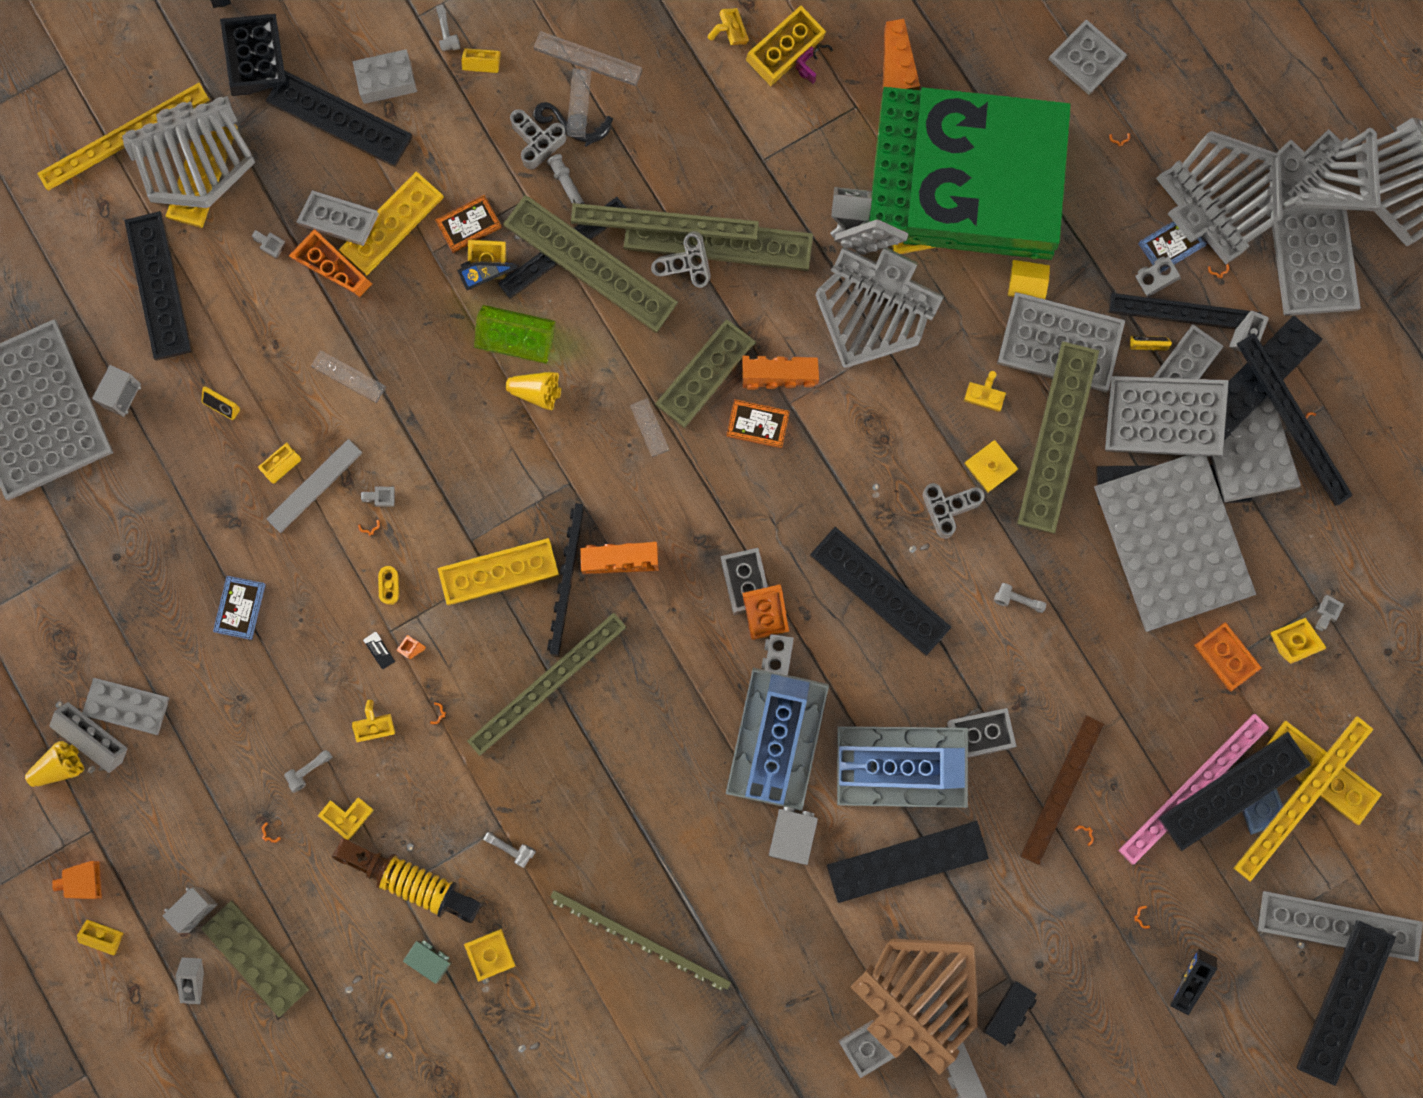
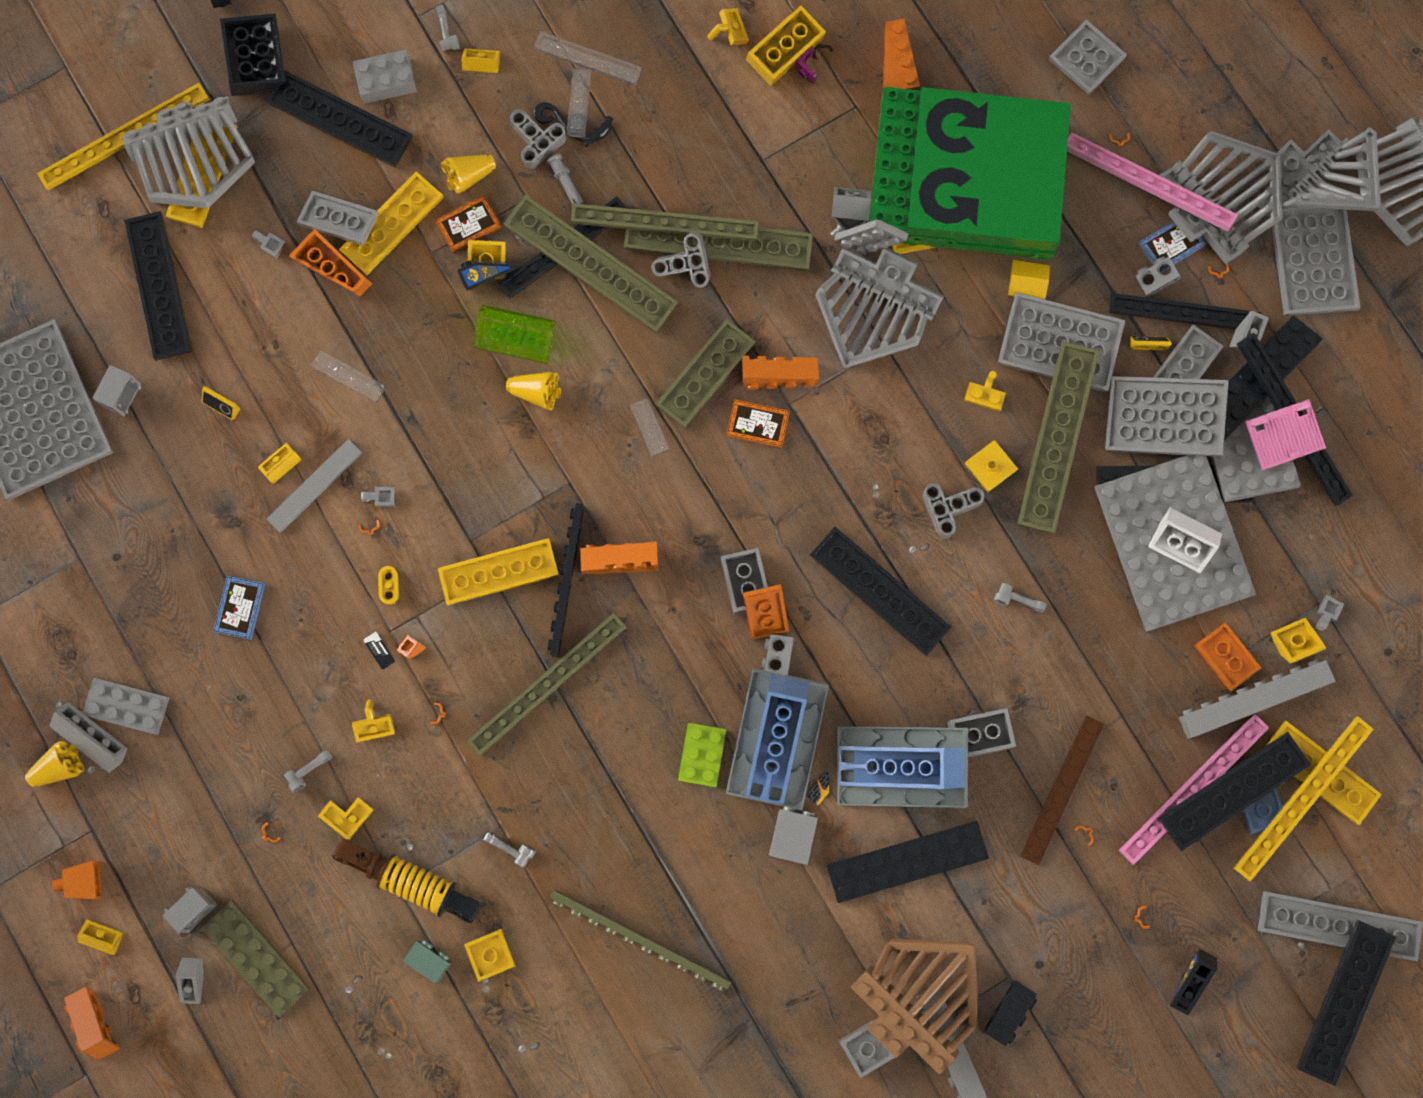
(89, 1025): none -> orange wedge
(466, 170): none -> yellow cone
(702, 755): none -> lime plate
(819, 789): none -> sticker
(1151, 182): none -> bright pink plate
(1185, 540): none -> white slope
(1256, 699): none -> light grey brick
(1285, 434): none -> bright pink window

